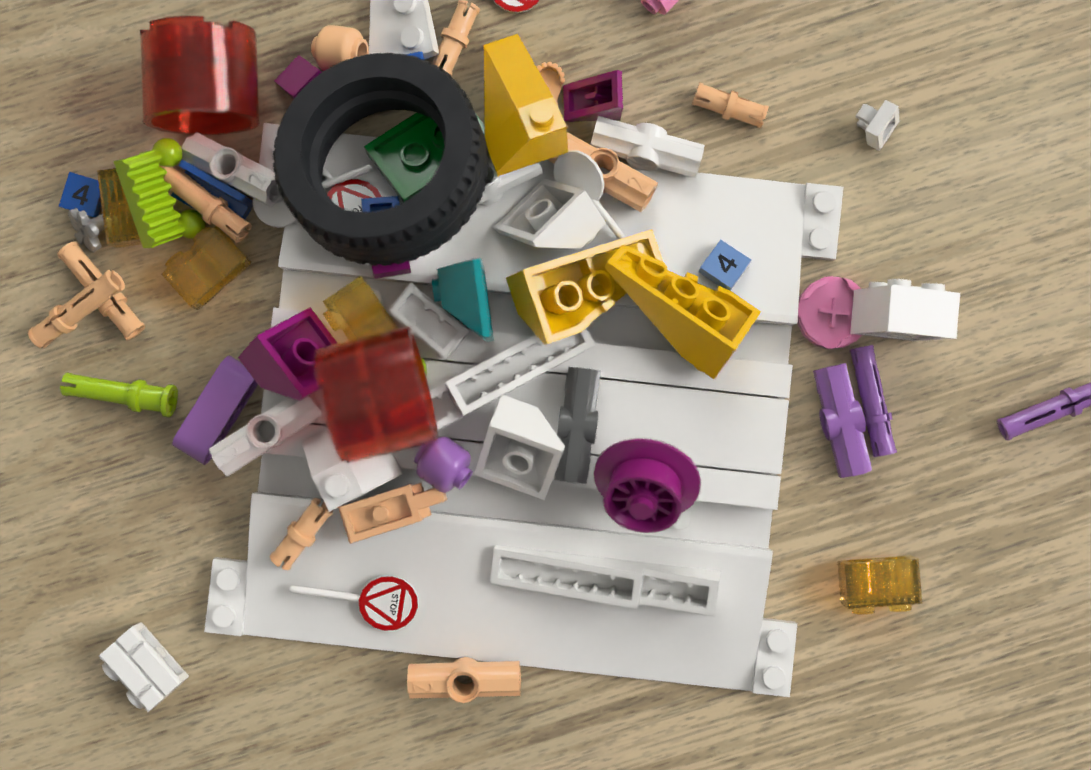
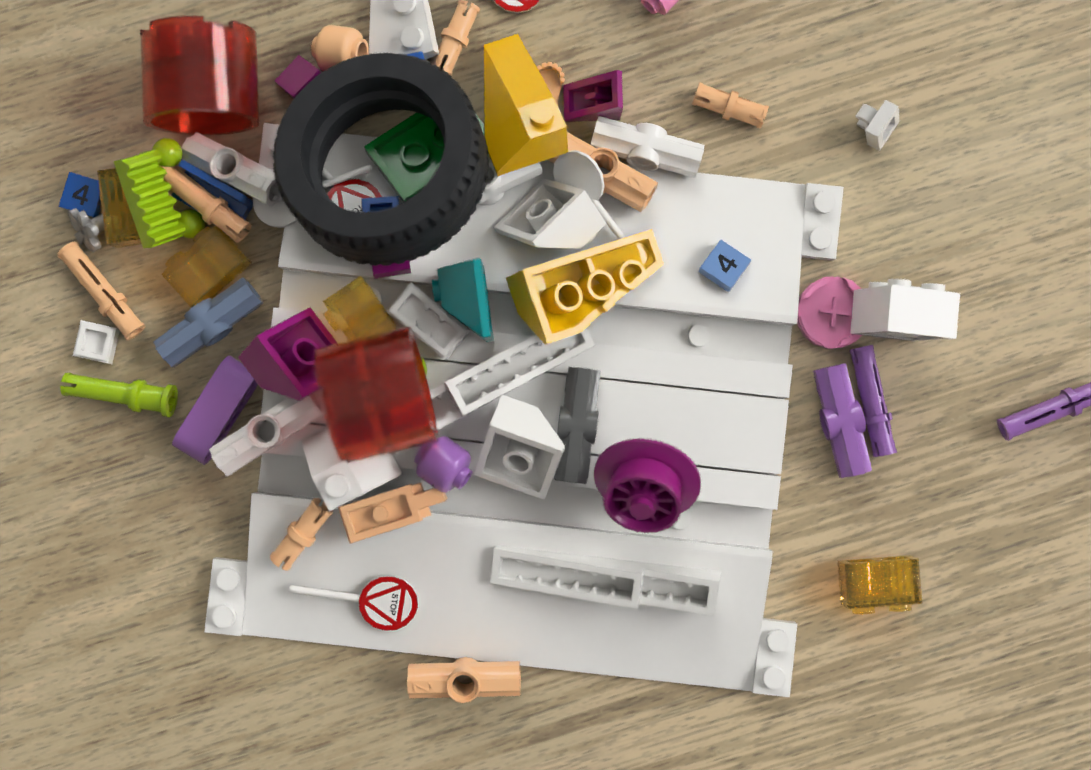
(65, 317): light nougat pin -> none
(96, 342): none -> white tile
(142, 667): white brick -> none
(208, 322): none -> sand blue piece
(694, 319): yellow wedge -> none

